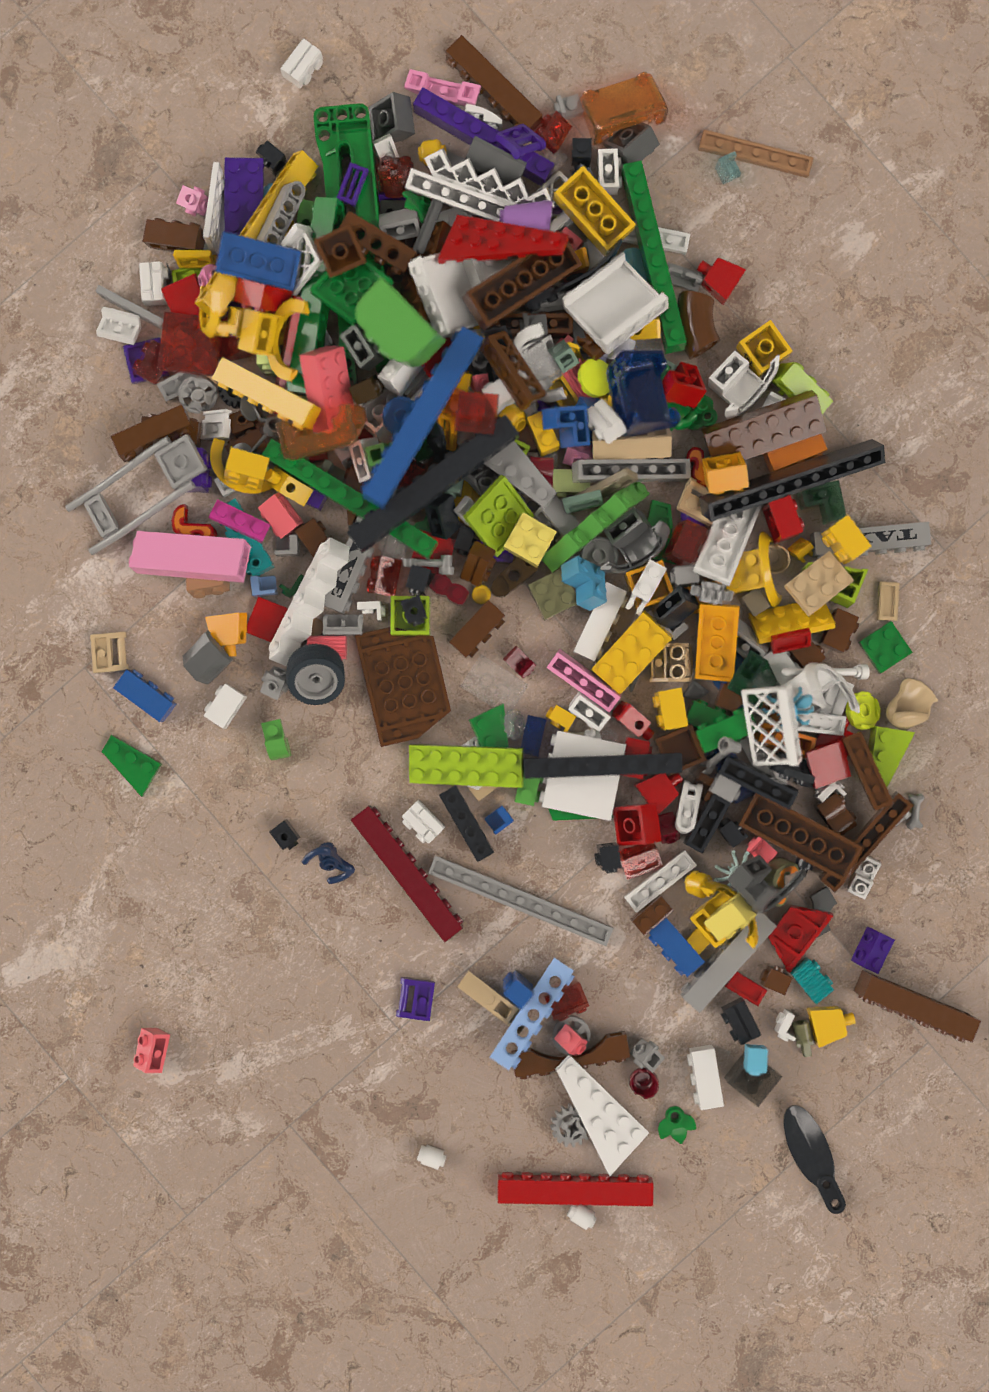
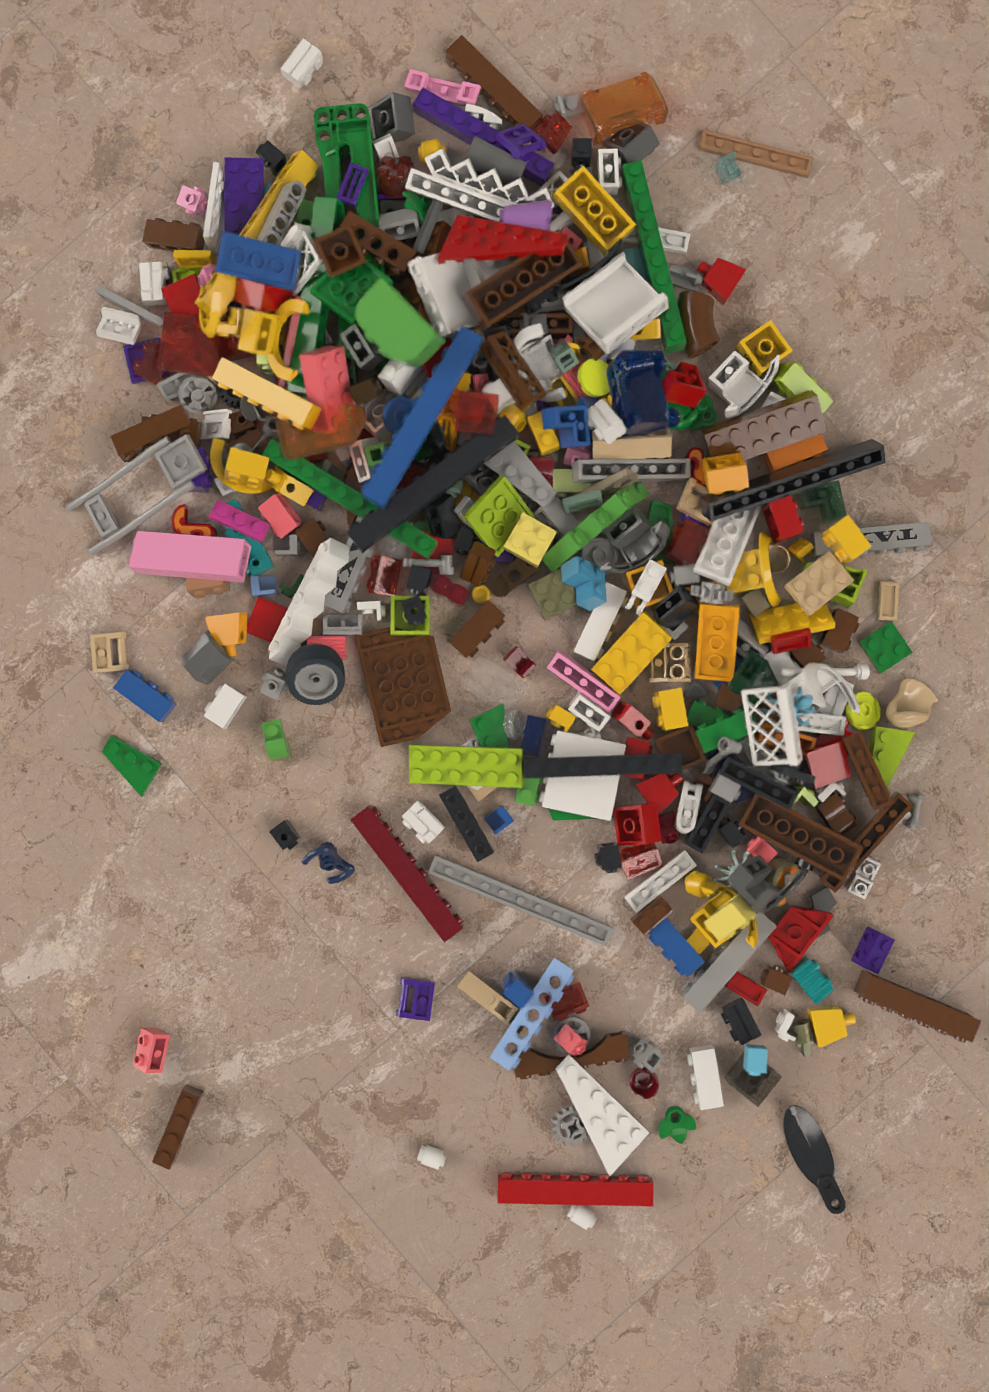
(177, 1126): none -> reddish brown arch
(806, 796): none -> lime bracket

